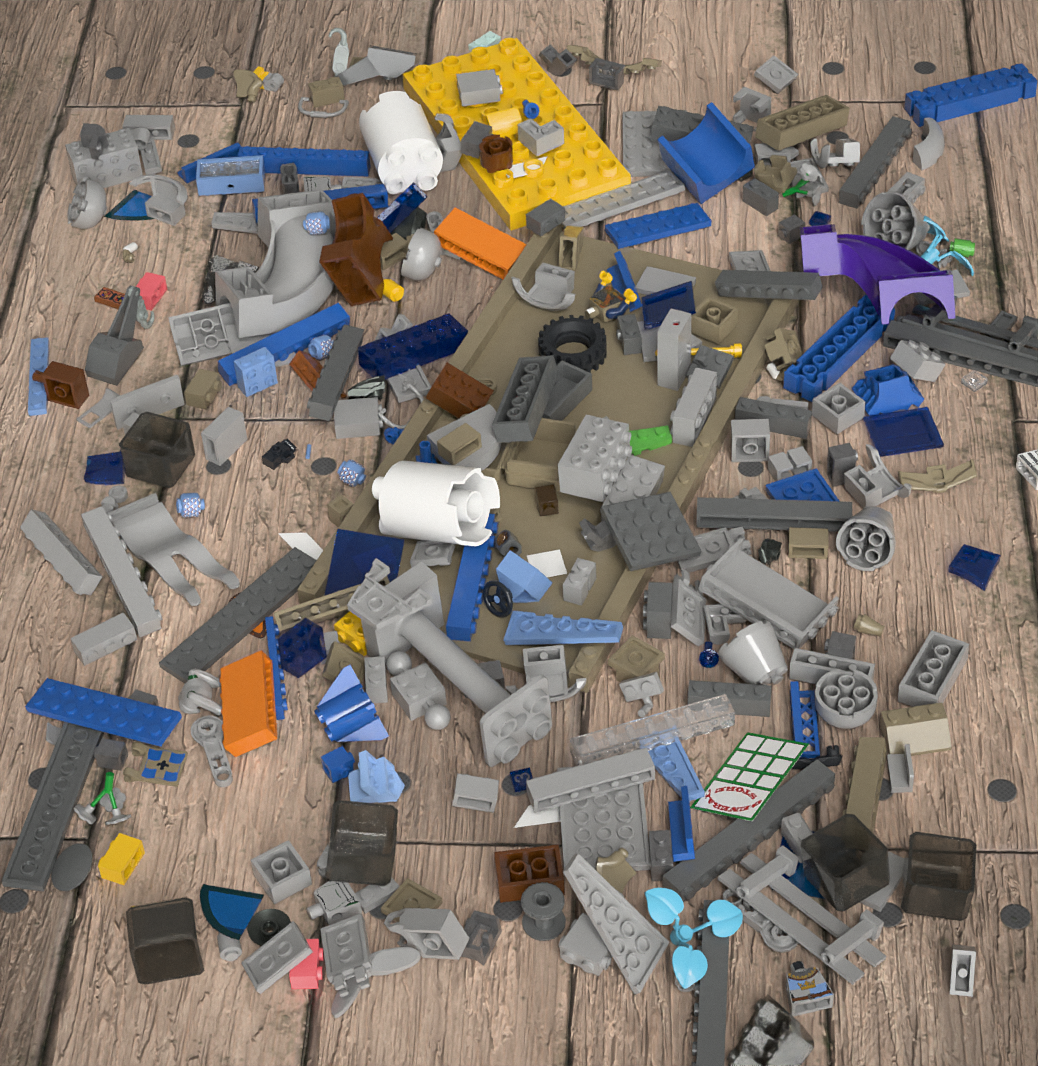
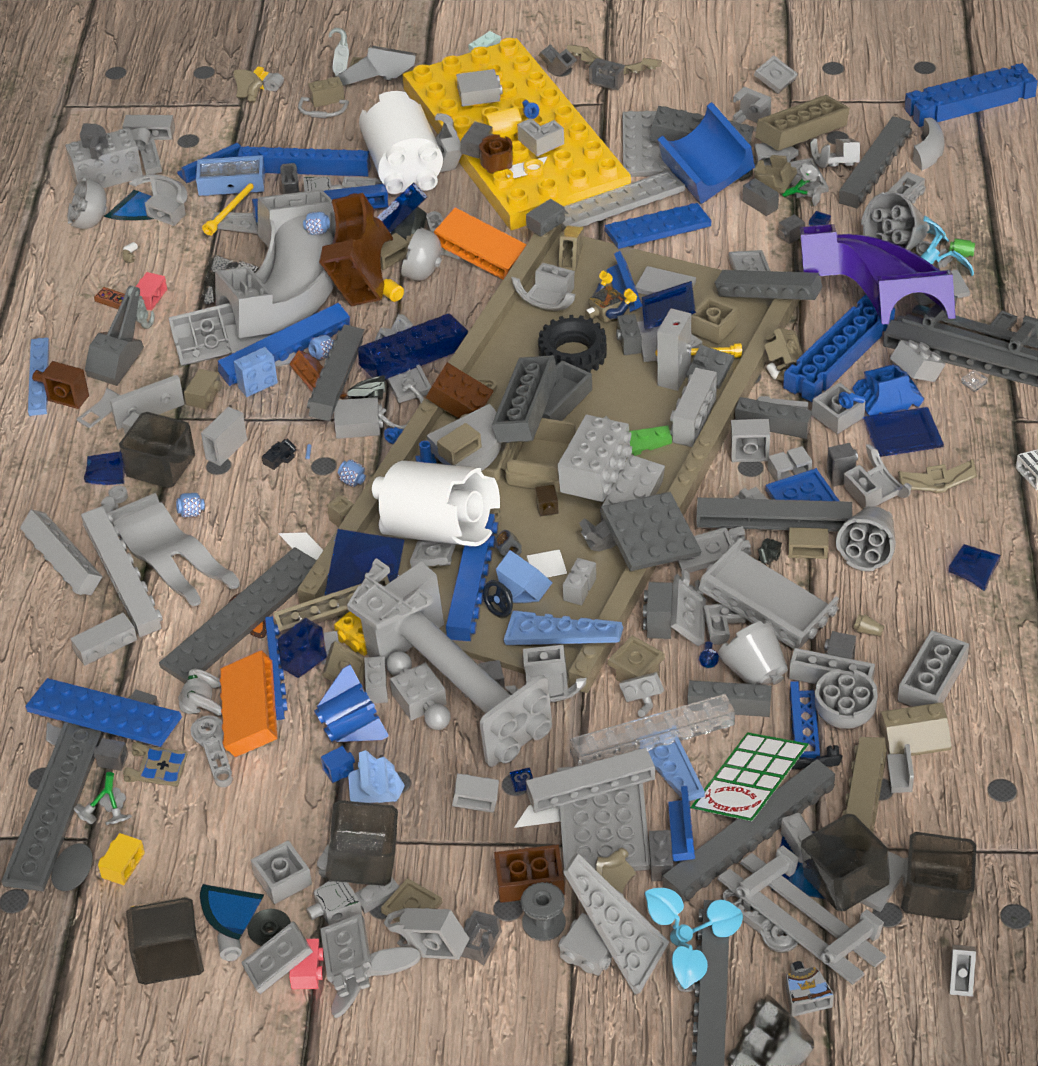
(210, 227): none -> yellow piece
(846, 399): none -> blue plate

